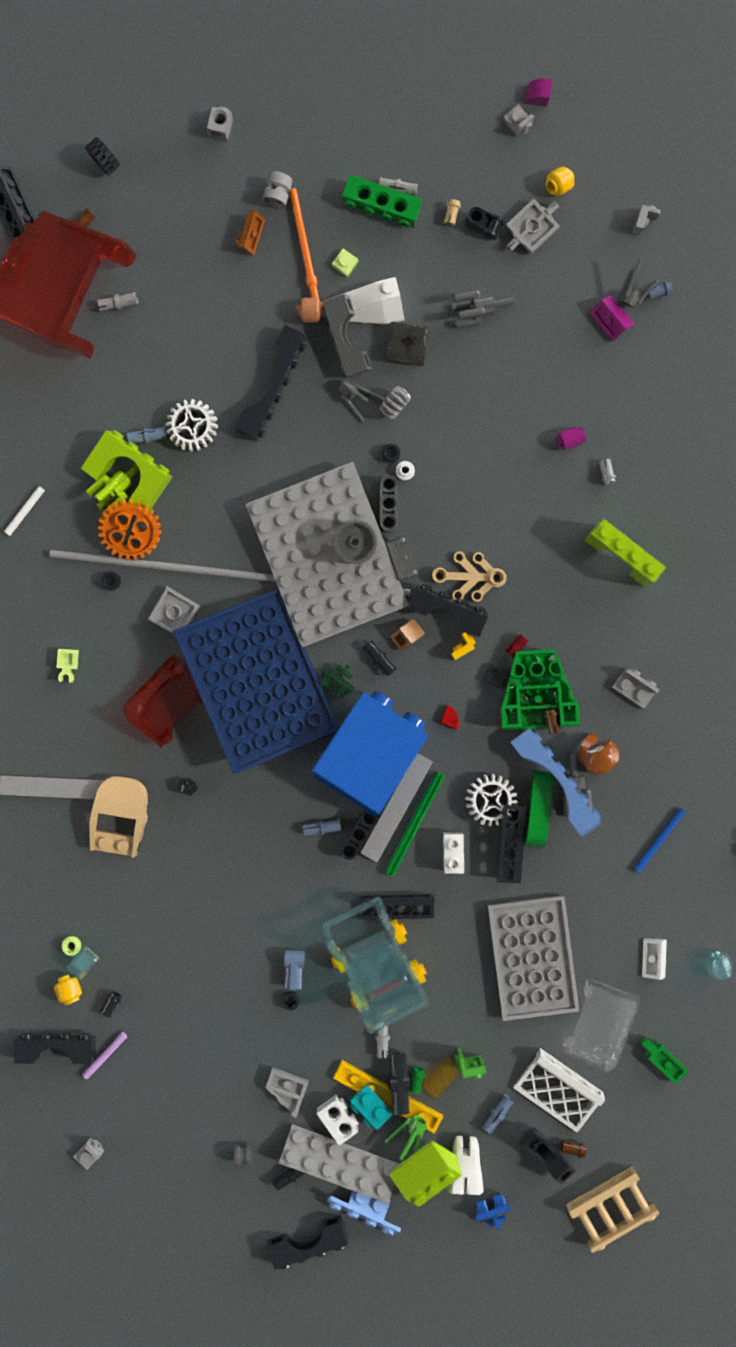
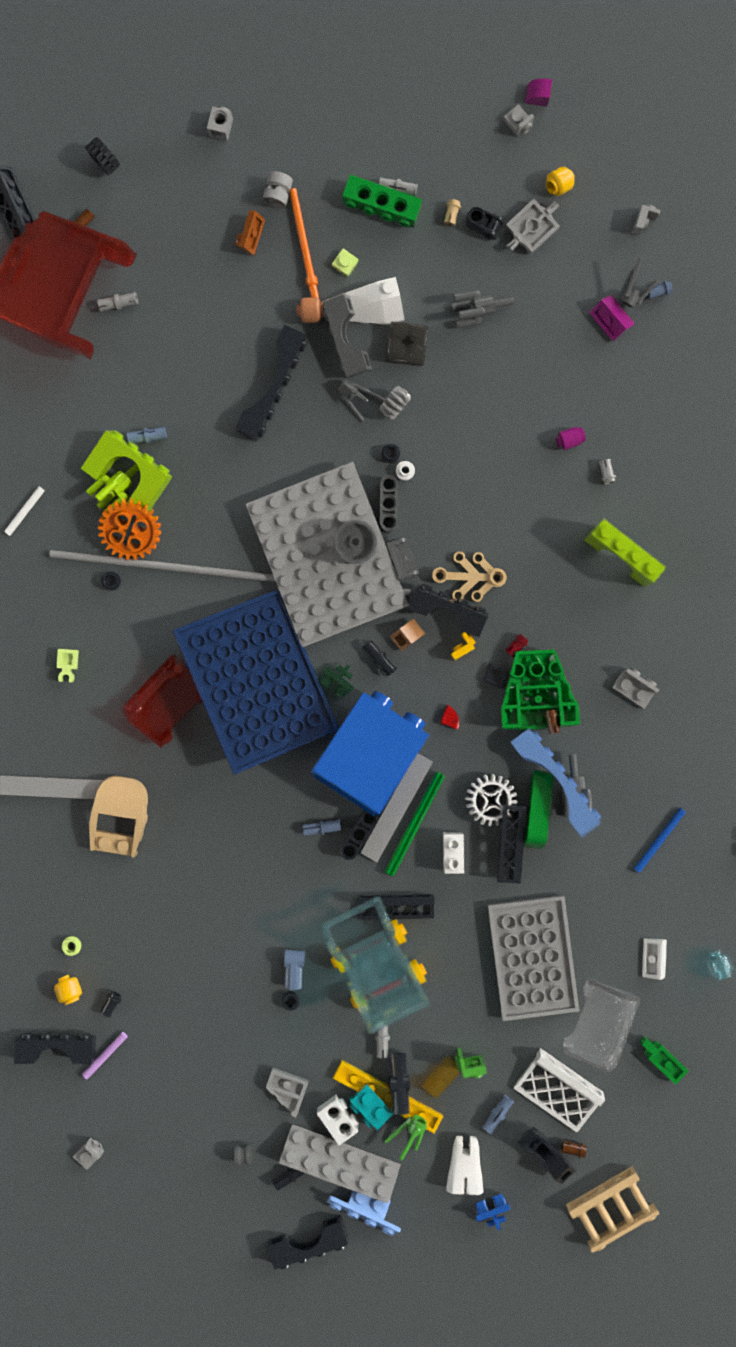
(83, 962): clear light blue brick -> none
(173, 610): light grey plate -> none
(188, 787): black plate -> none
(199, 423): white gear -> none
(417, 1078): green pin -> none
(426, 1173): lime slope -> none
(599, 760): dark orange piece -> none

